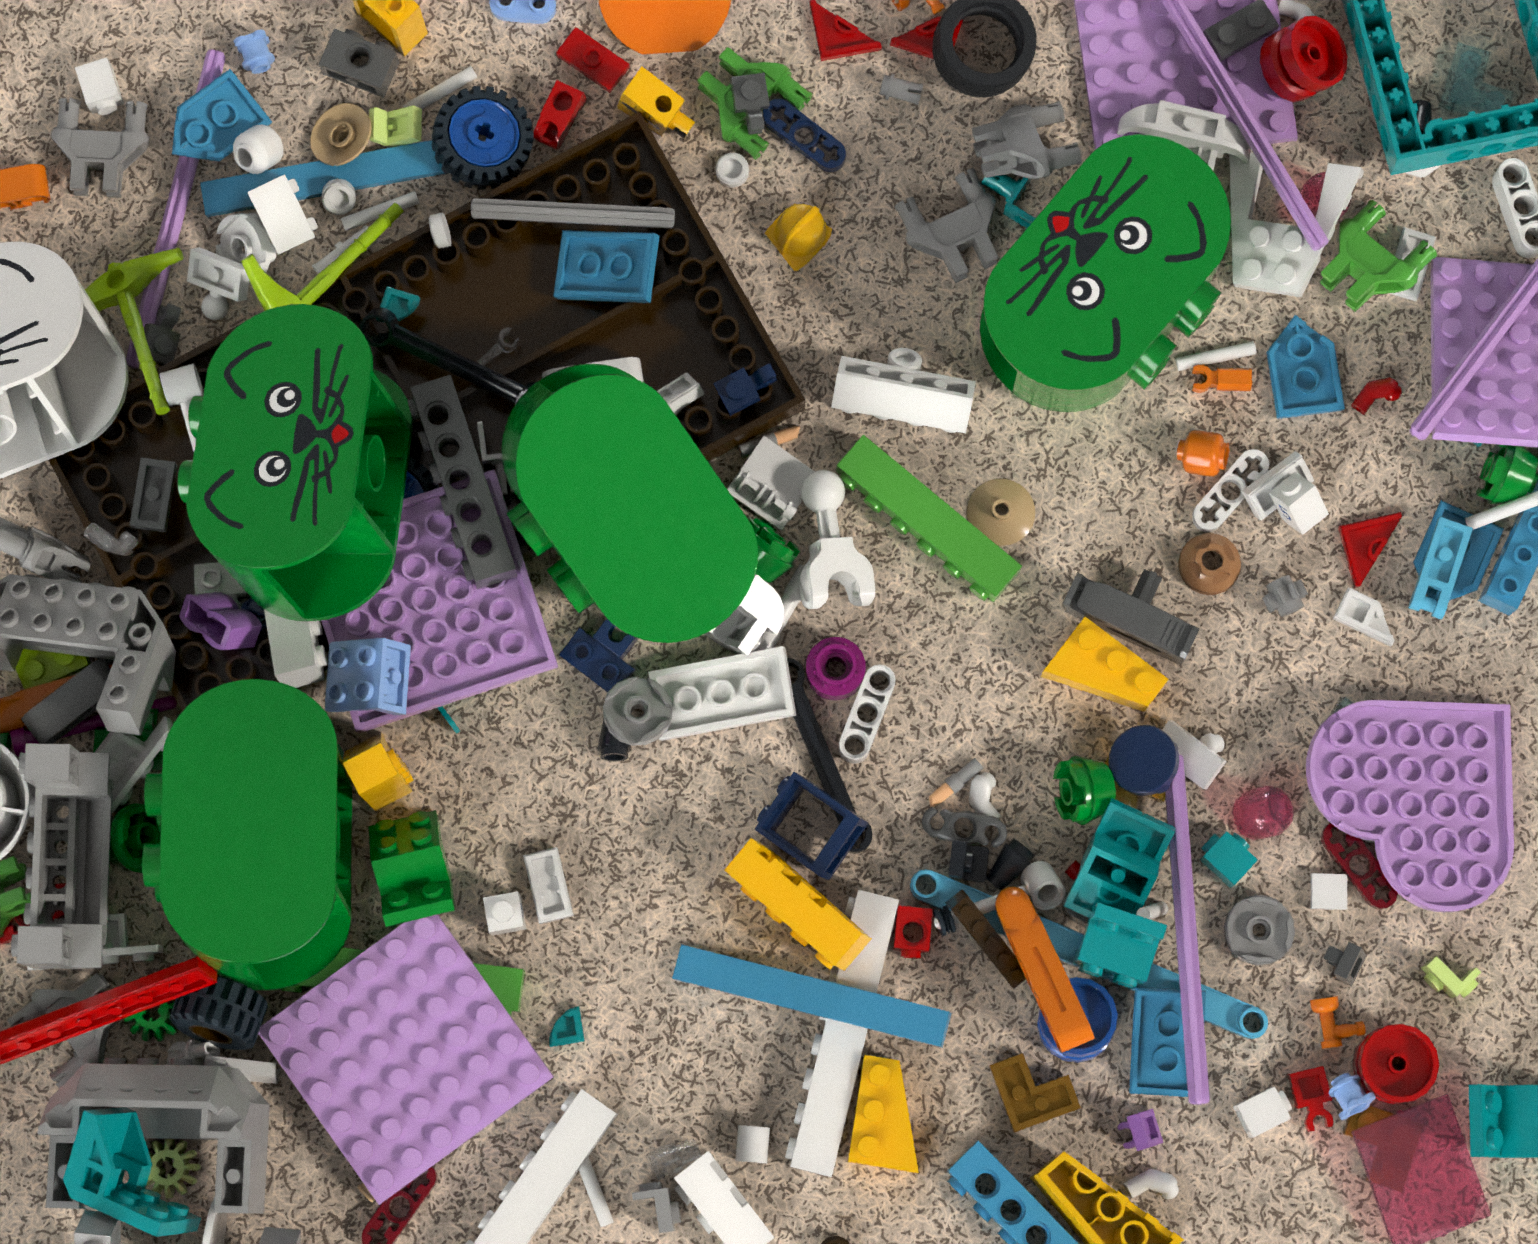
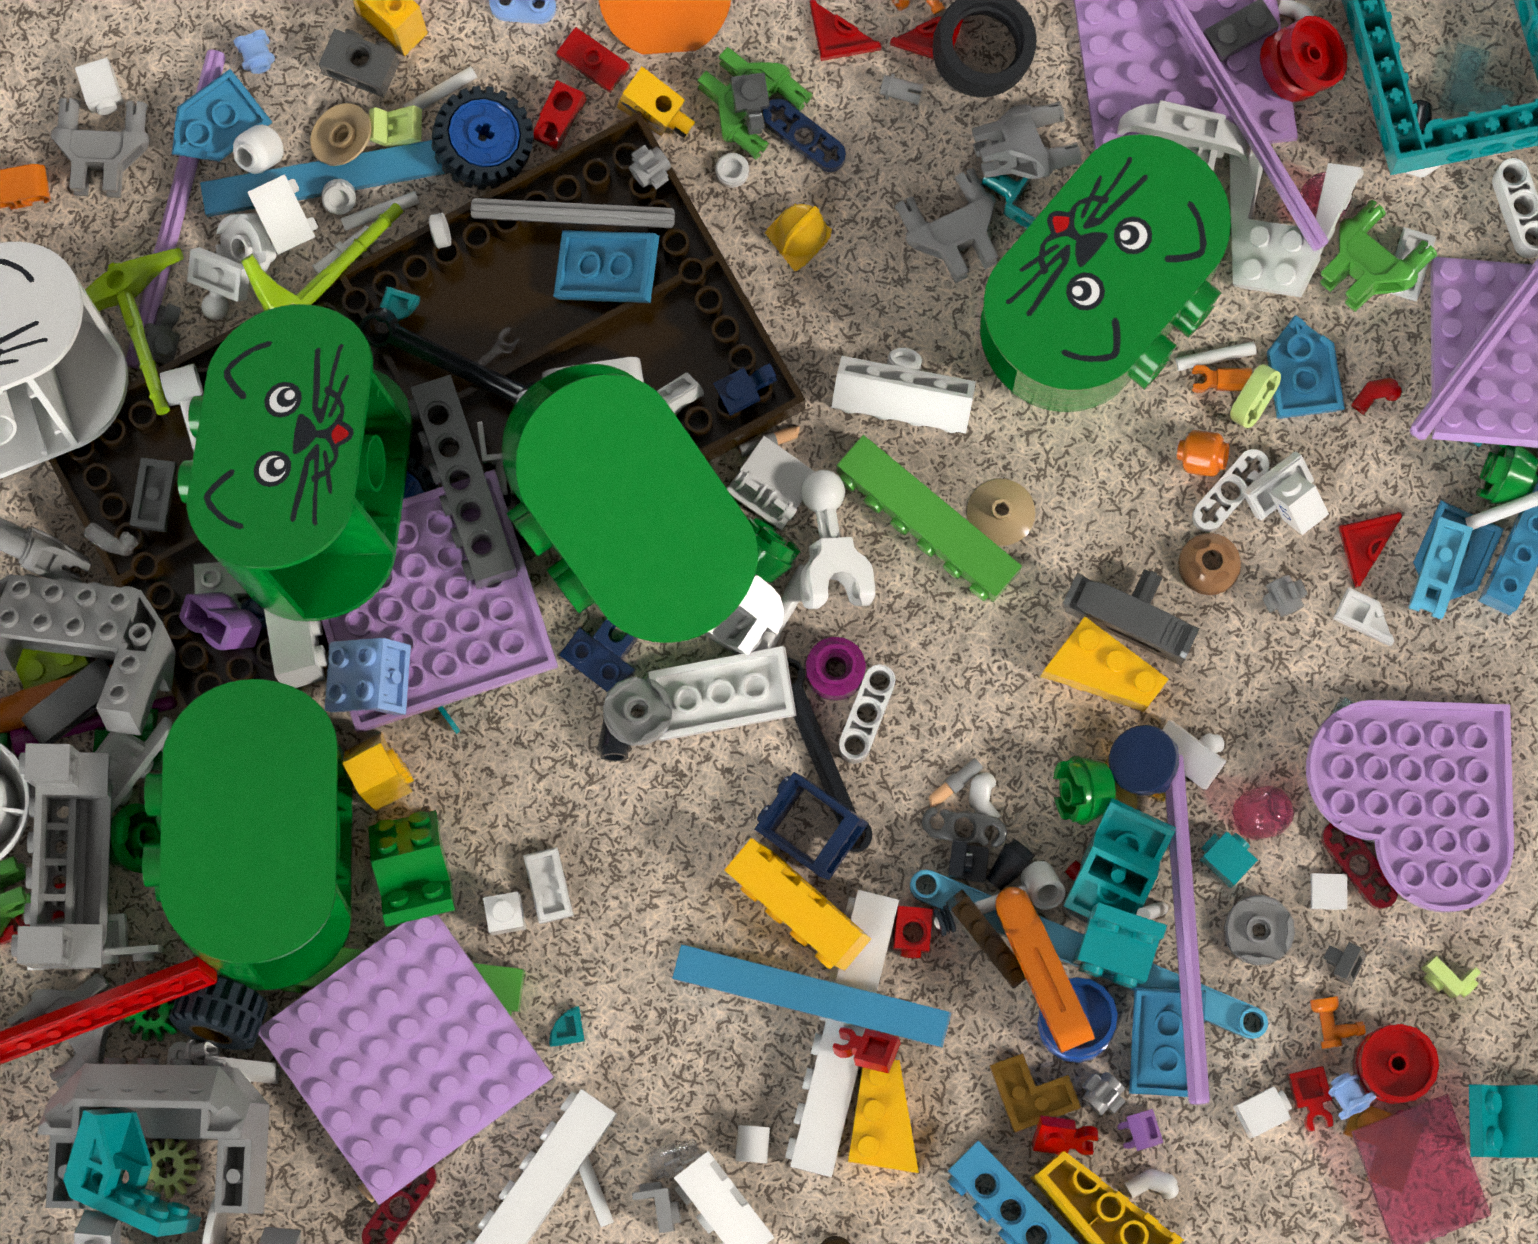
(650, 166): none -> light grey gear
(872, 1050): none -> red plate
(1059, 1135): none -> red plate
(1103, 1093): none -> light grey gear
(1255, 396): none -> yellowish green beam

